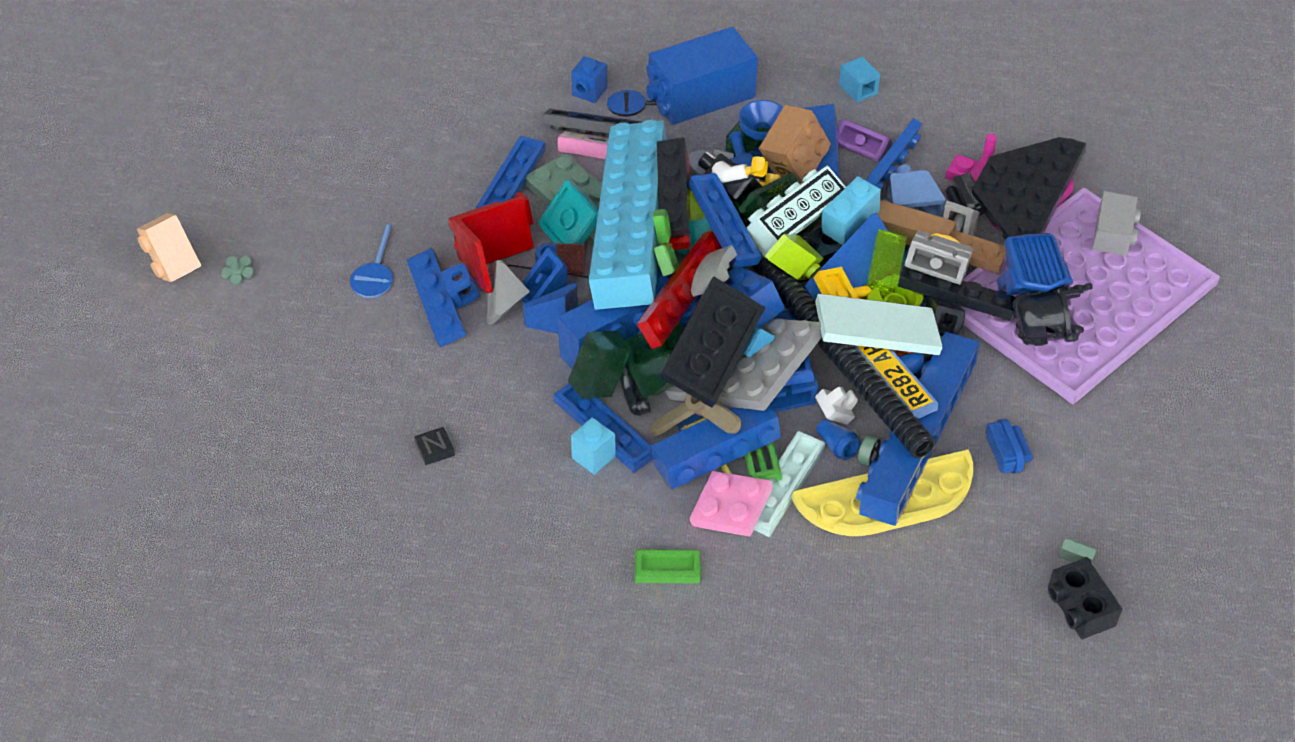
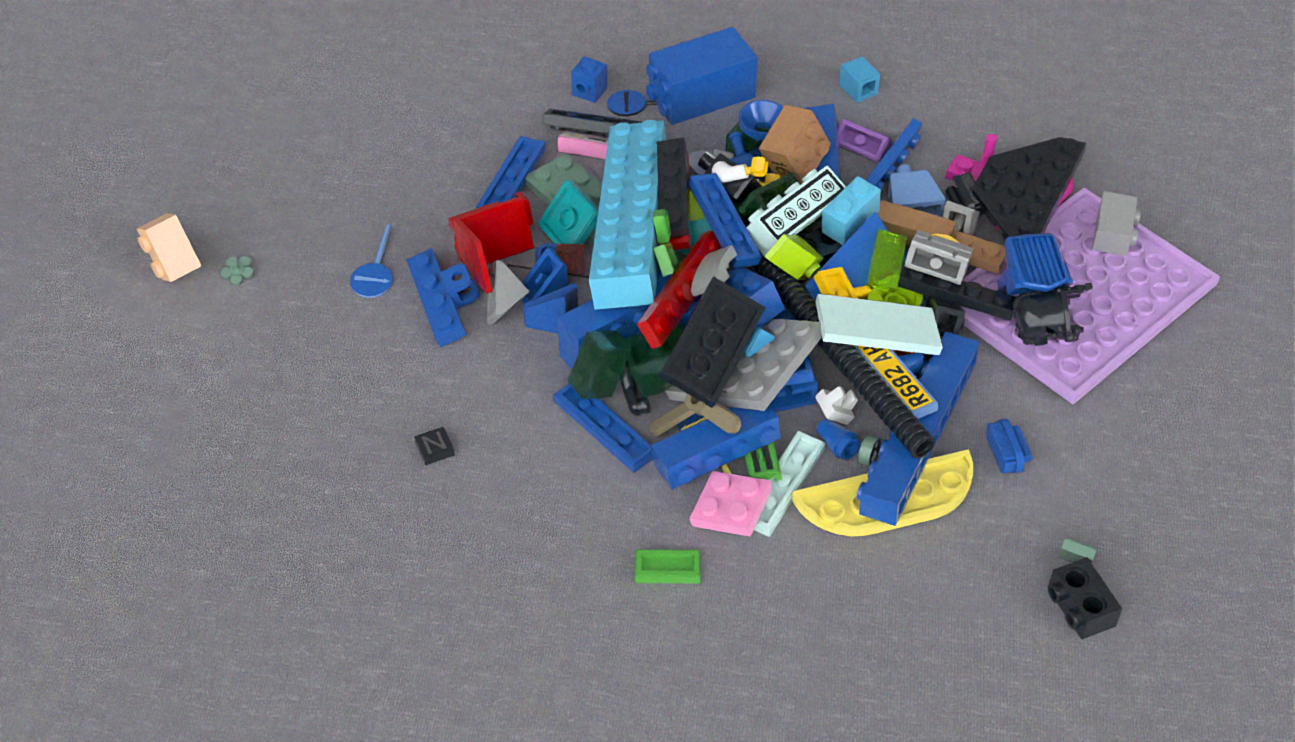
(593, 446): medium azure brick -> none

